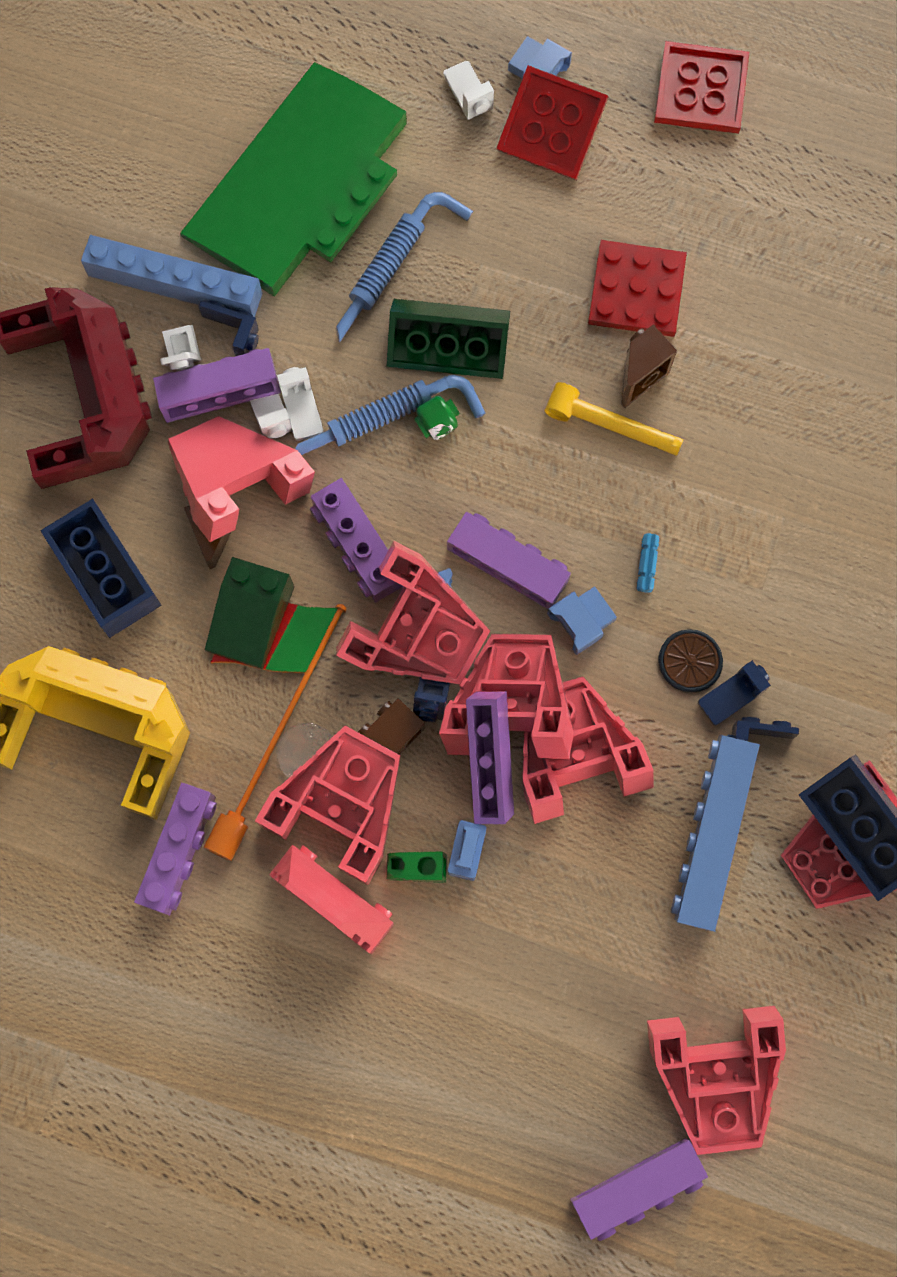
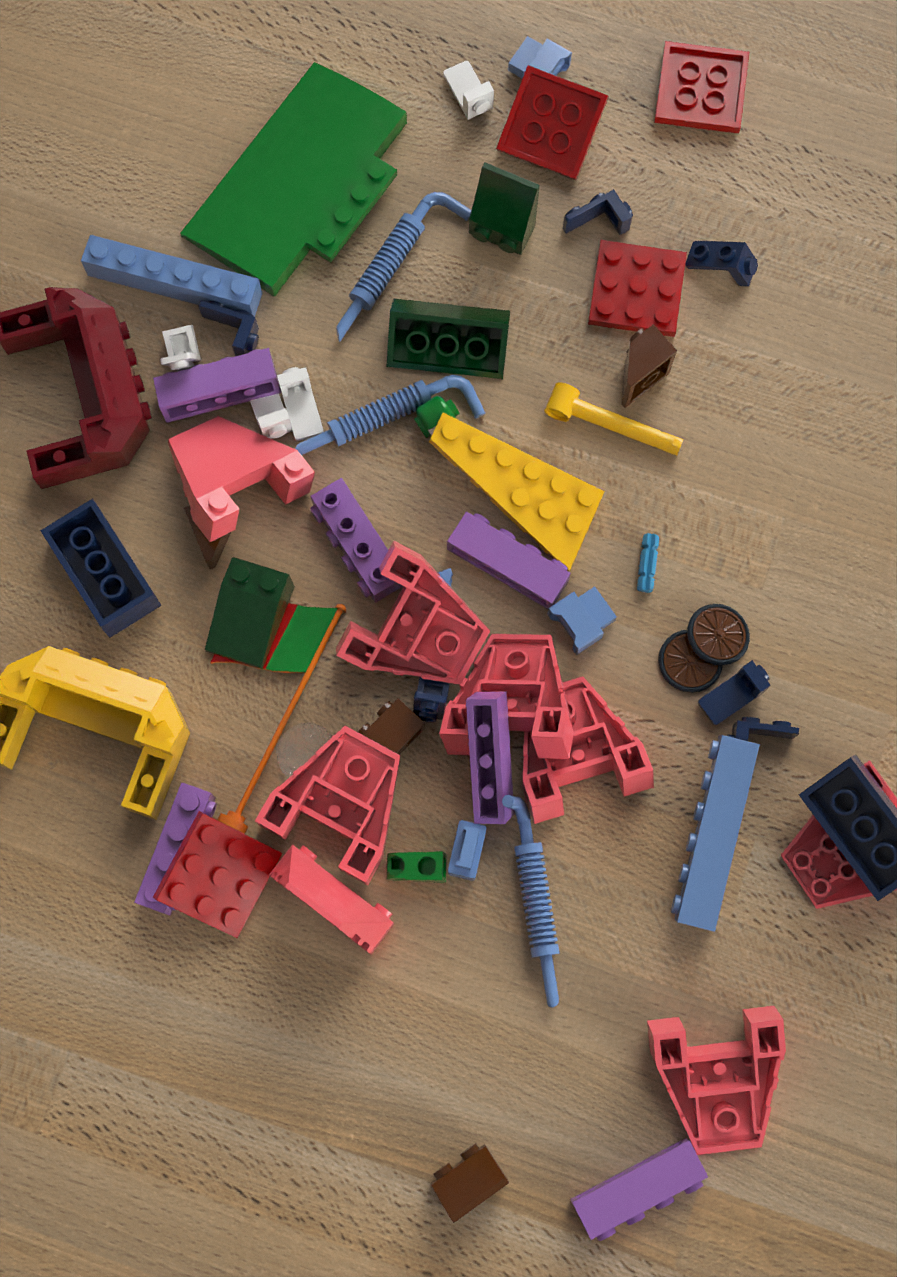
(217, 875): none -> red plate
(468, 1182): none -> reddish brown slope
(504, 209): none -> dark green slope
(528, 491): none -> yellow wing
(535, 897): none -> medium blue piece
(617, 212): none -> dark blue bracket
(718, 634): none -> reddish brown wheel
(727, 256): none -> dark blue bracket

